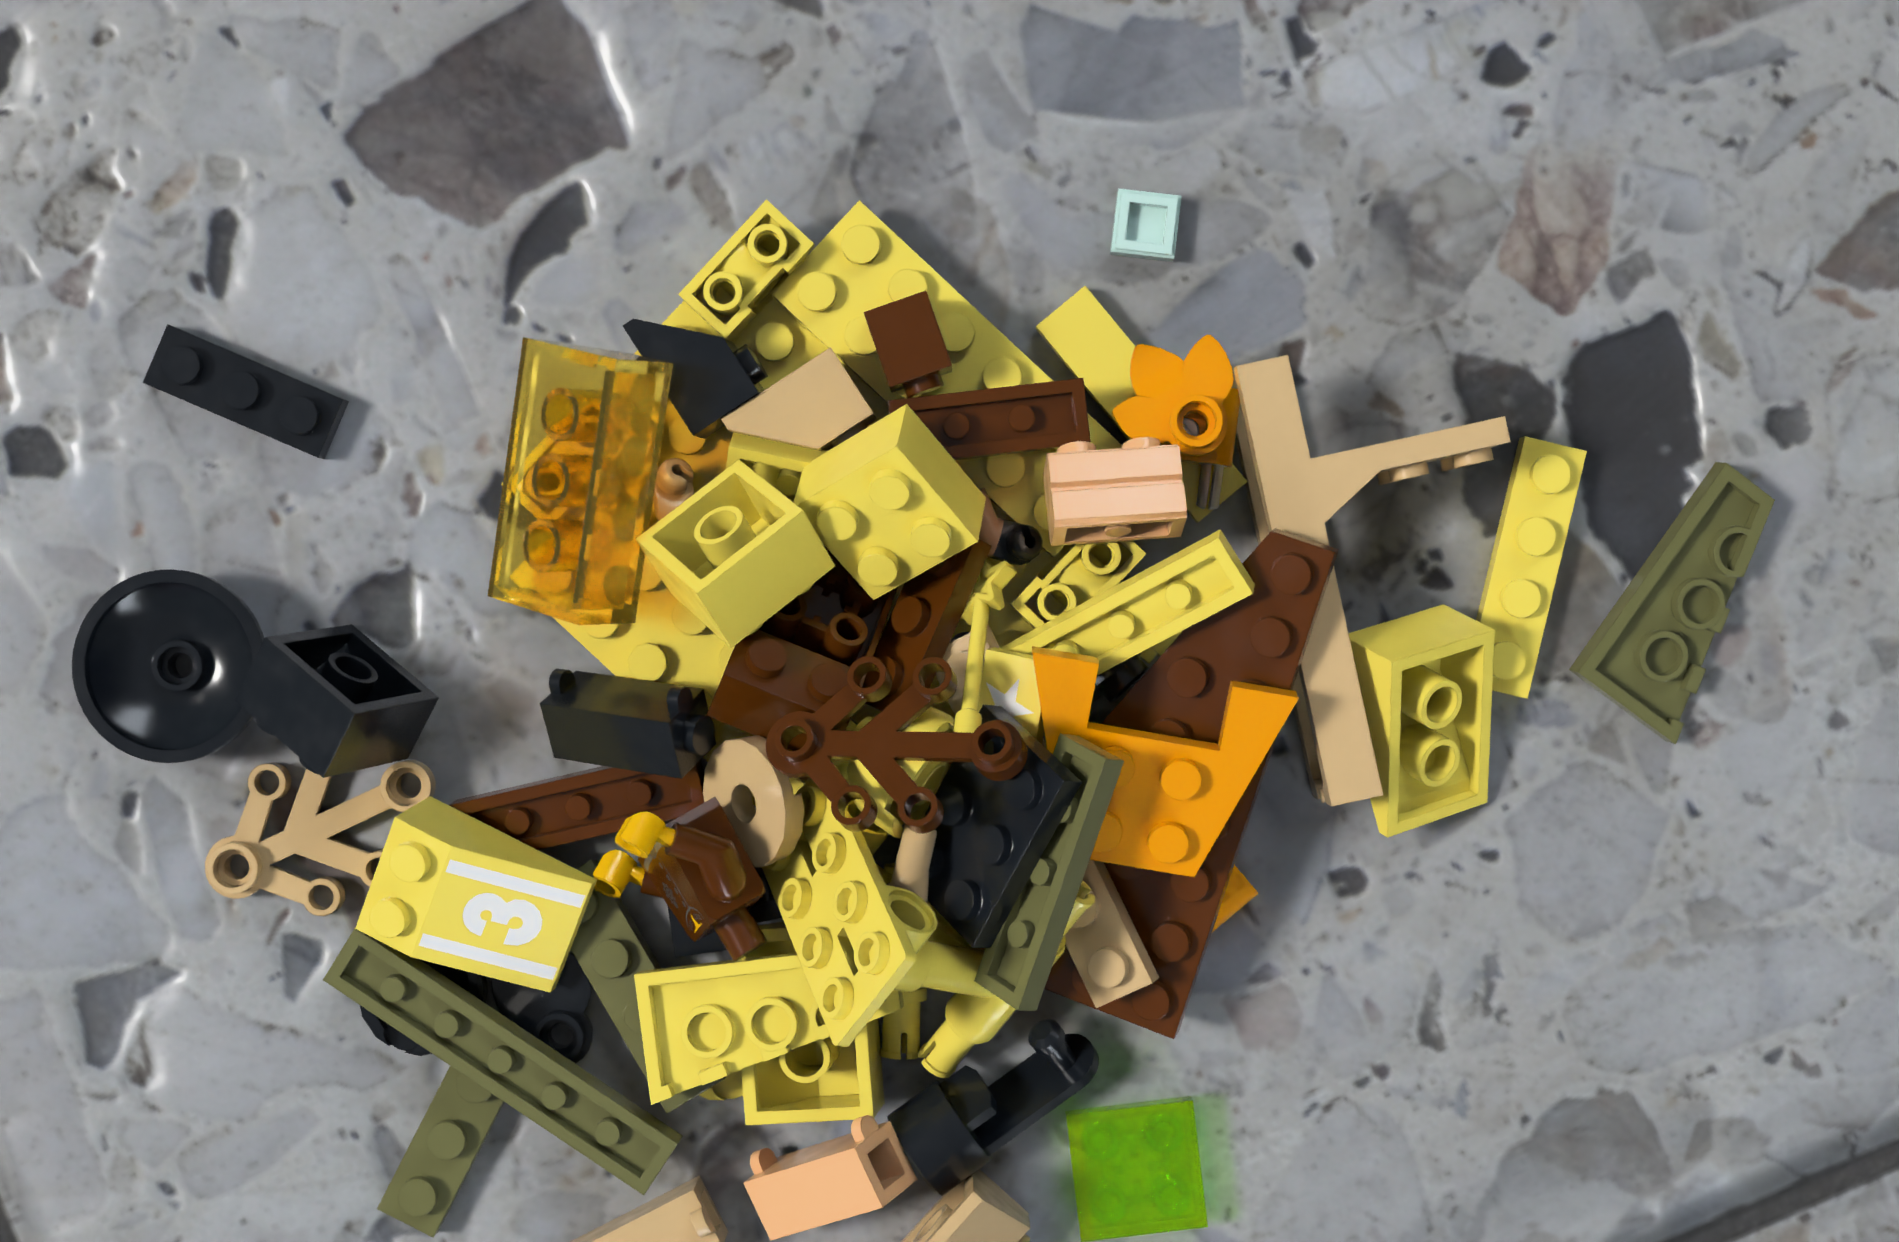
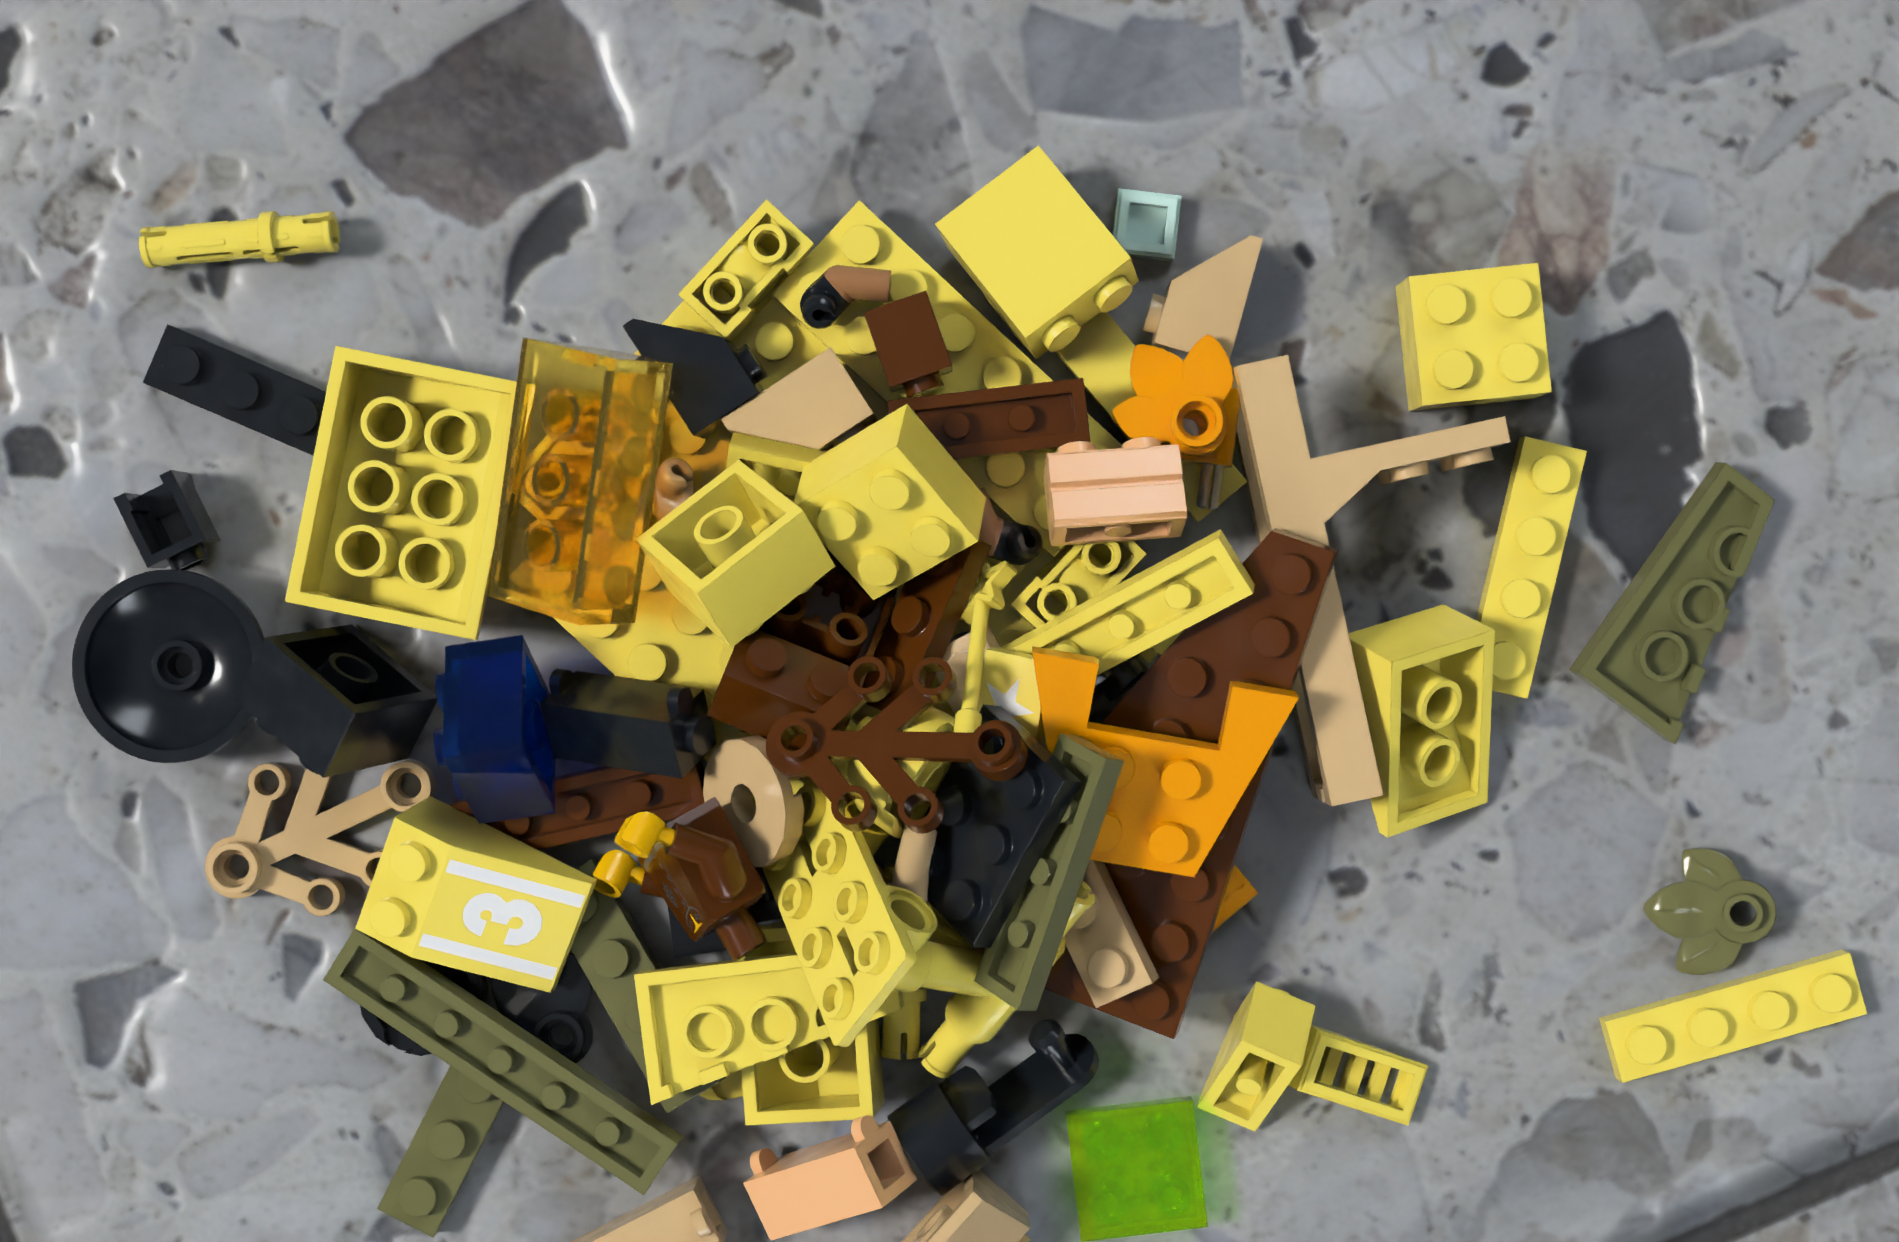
(143, 521): none -> black window
(254, 238): none -> light yellow pin
(404, 494): none -> light yellow slope
(495, 729): none -> clear blue brick
(838, 289): none -> arm
(1038, 253): none -> light yellow brick
(1204, 301): none -> tan slope
(1258, 1056): none -> light yellow slope
(1321, 1064): none -> light yellow slope
(1473, 337): none -> light yellow brick
(1701, 911): none -> olive plate
(1733, 1015): none -> light yellow plate

